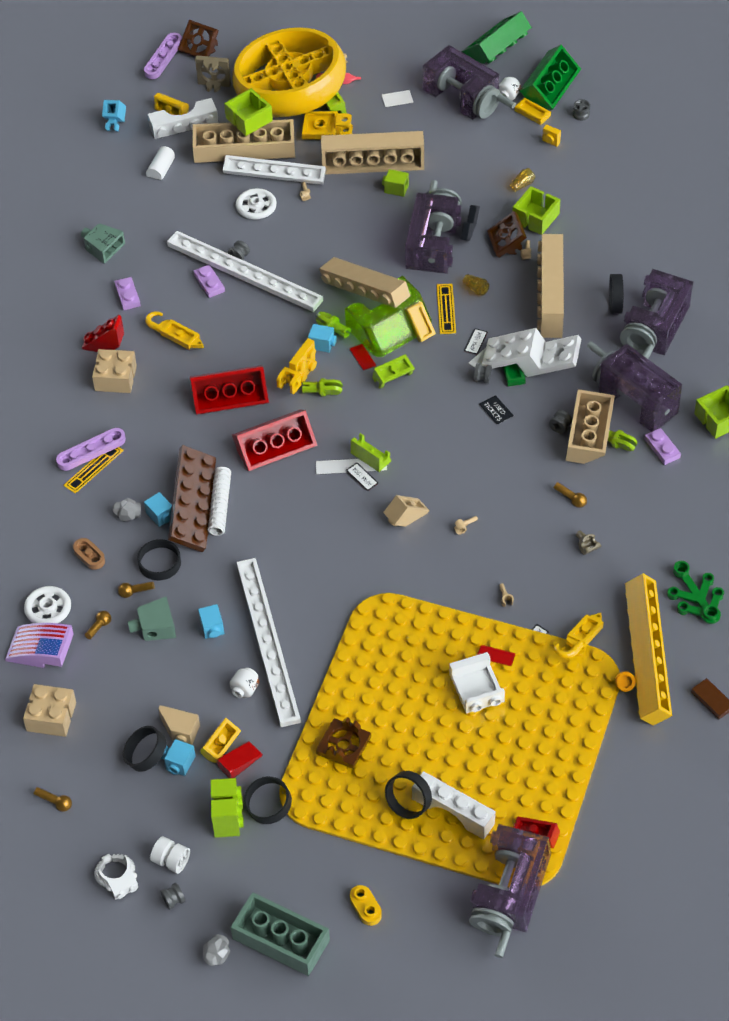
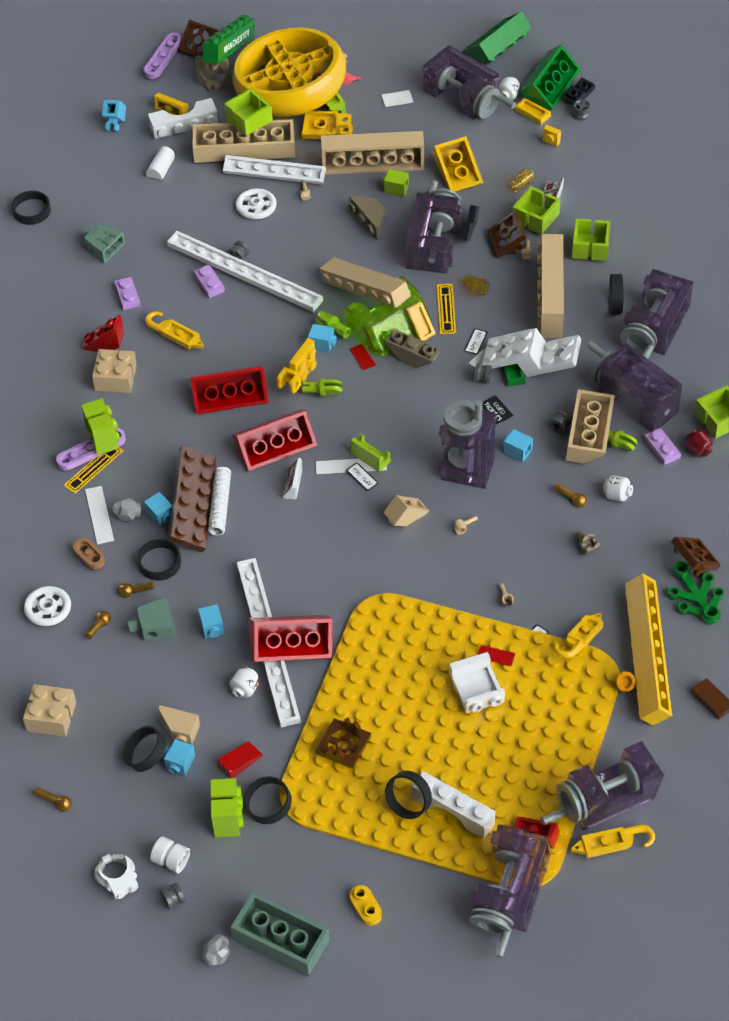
(31, 220): none -> black tyre
(40, 644): lavender slope -> none
(99, 515): none -> white sticker
(100, 426): none -> lime piece
(220, 740): yellow brick -> none
(228, 39): none -> green brick
(290, 637): none -> red slope
(293, 480): none -> white slope
(369, 213): none -> dark tan slope
(392, 370): lime hinge -> none
(411, 350): none -> dark tan slope
(457, 164): none -> yellow slope
(470, 441): none -> clear purple piece
(518, 445): none -> medium azure brick
(553, 188): none -> slope
(580, 91): none -> black slope
(590, 245): none -> lime piece
(608, 793): none -> clear purple piece
(611, 840): none -> yellow plate
(617, 488): none -> white head
(699, 443): none -> dark red head
(707, 560): none -> reddish brown piece

